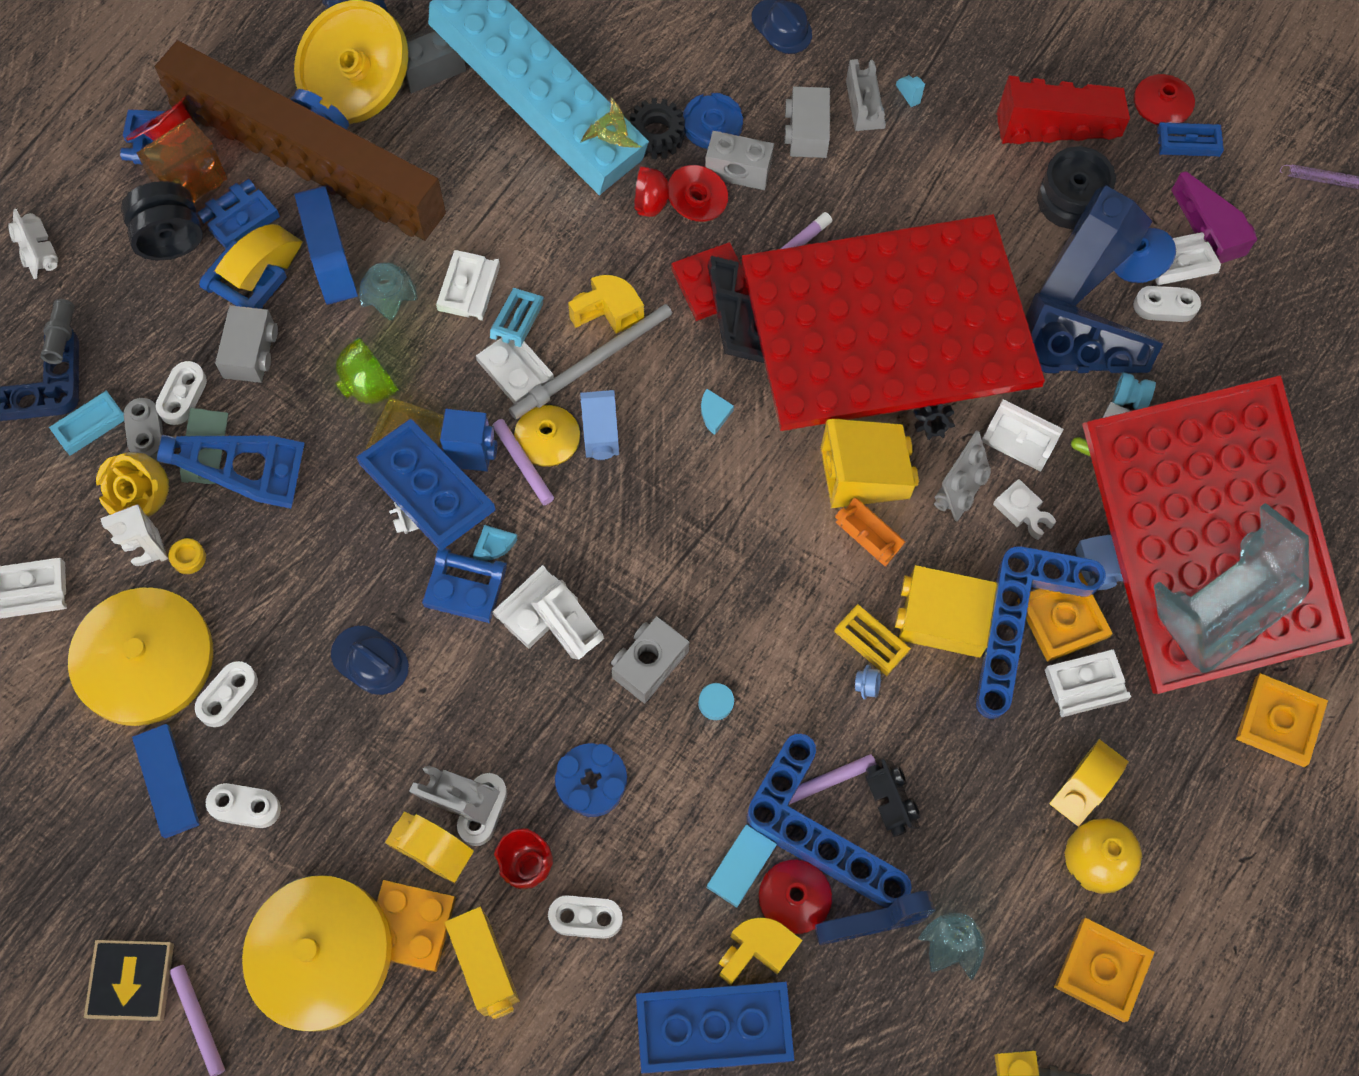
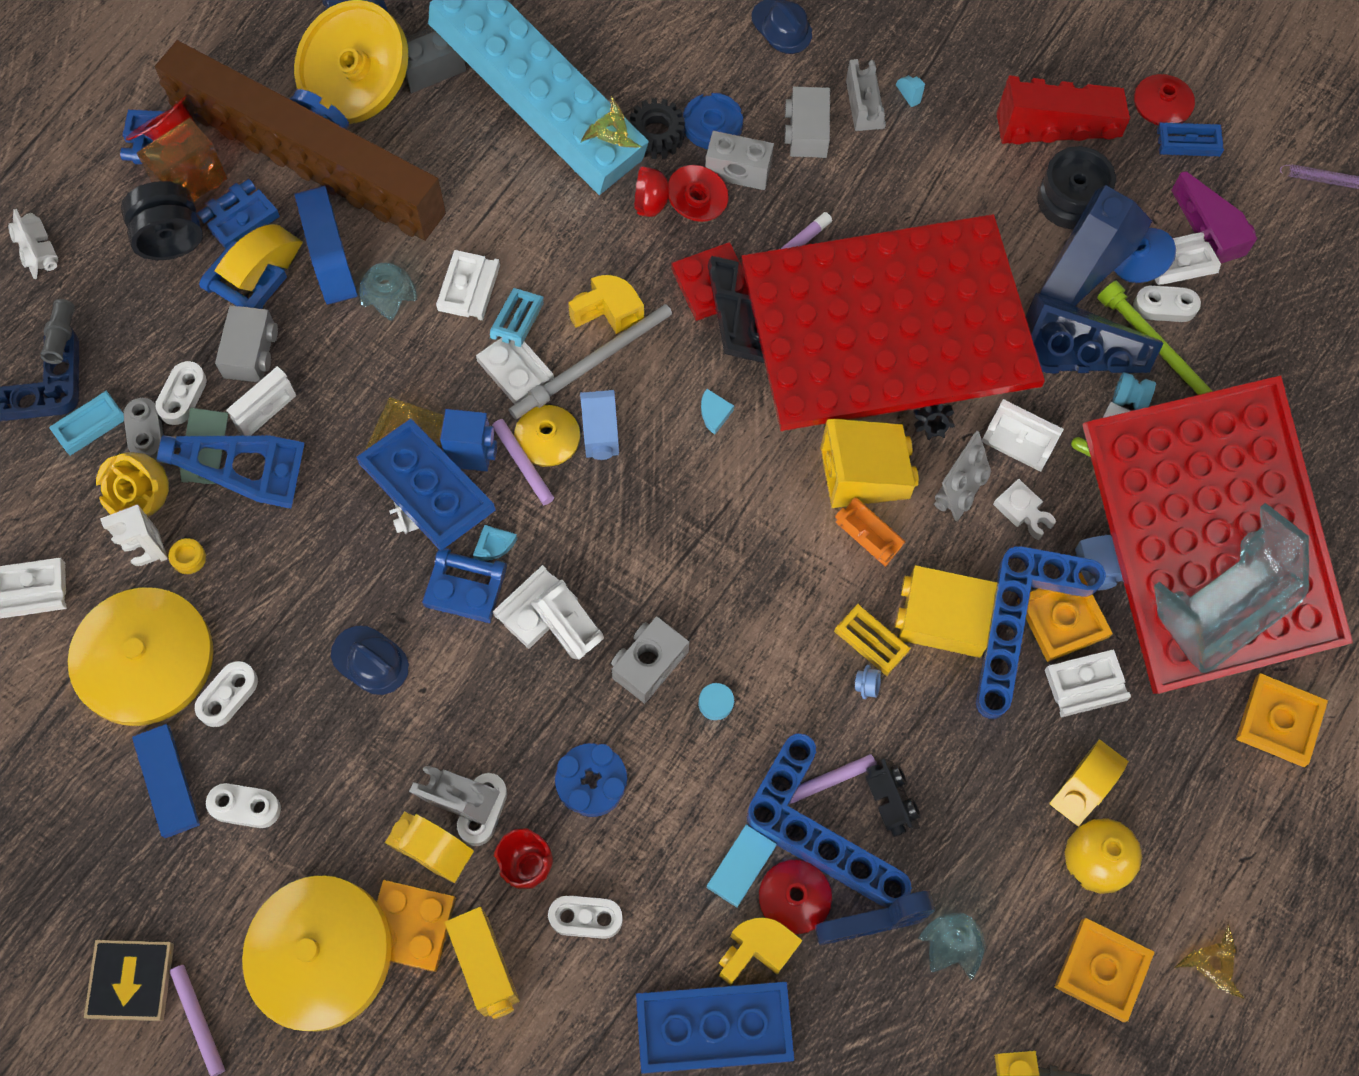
(261, 402): none -> white plate
(363, 375): clear neon green cylinder -> none
(1114, 297): none -> lime piece
(1224, 952): none -> clear yellow piece

